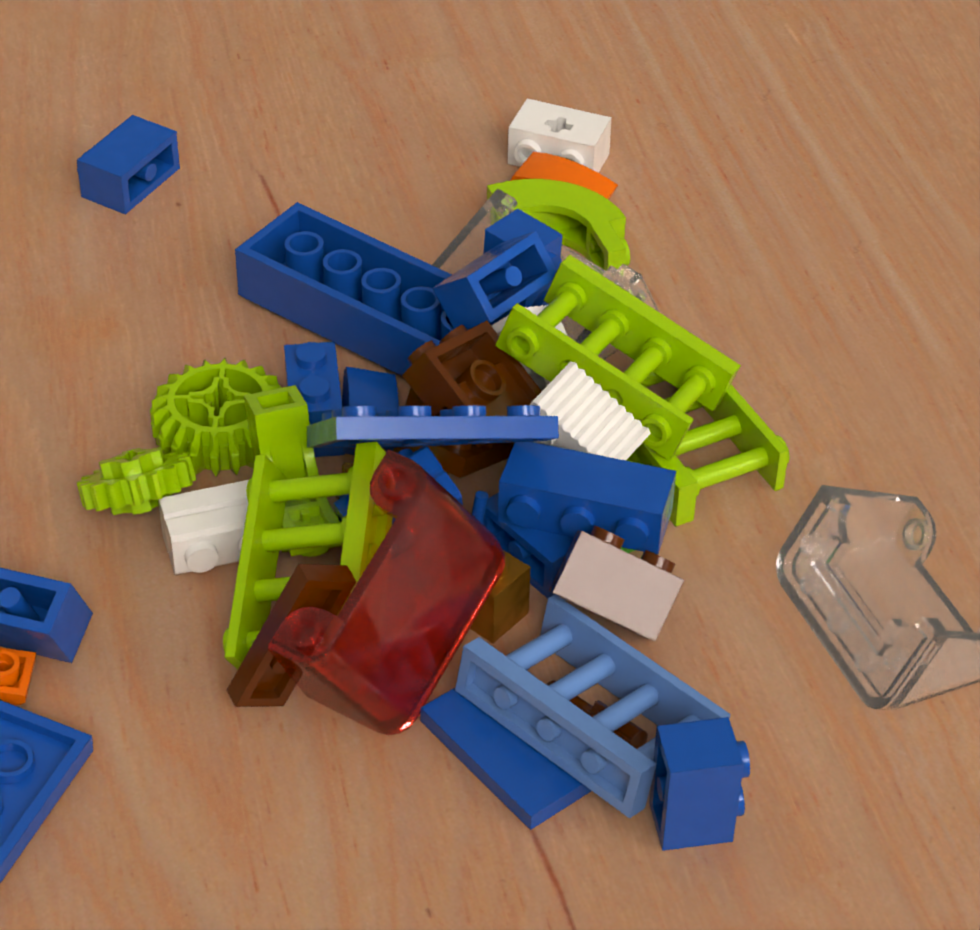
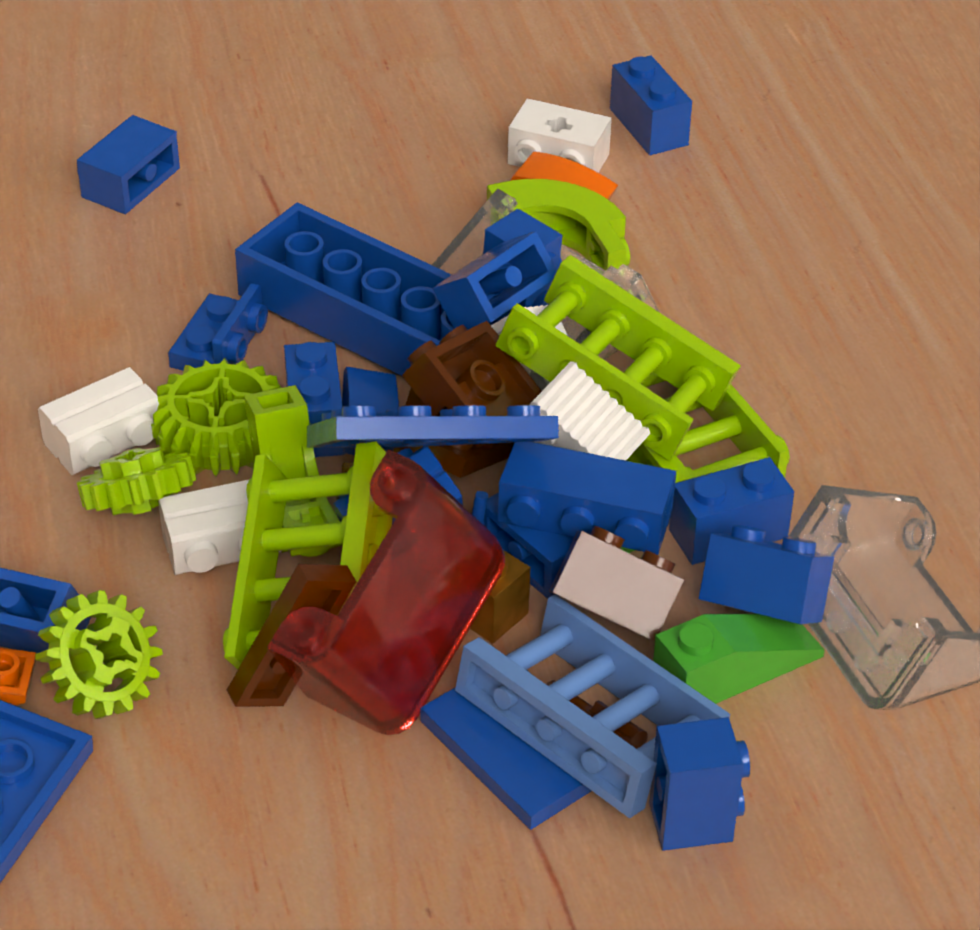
(78, 663): none -> lime gear
(99, 420): none -> white brick
(220, 330): none -> blue bracket
(650, 105): none -> blue brick
(733, 652): none -> bright green slope
(740, 495): none -> blue brick
(765, 576): none -> blue brick

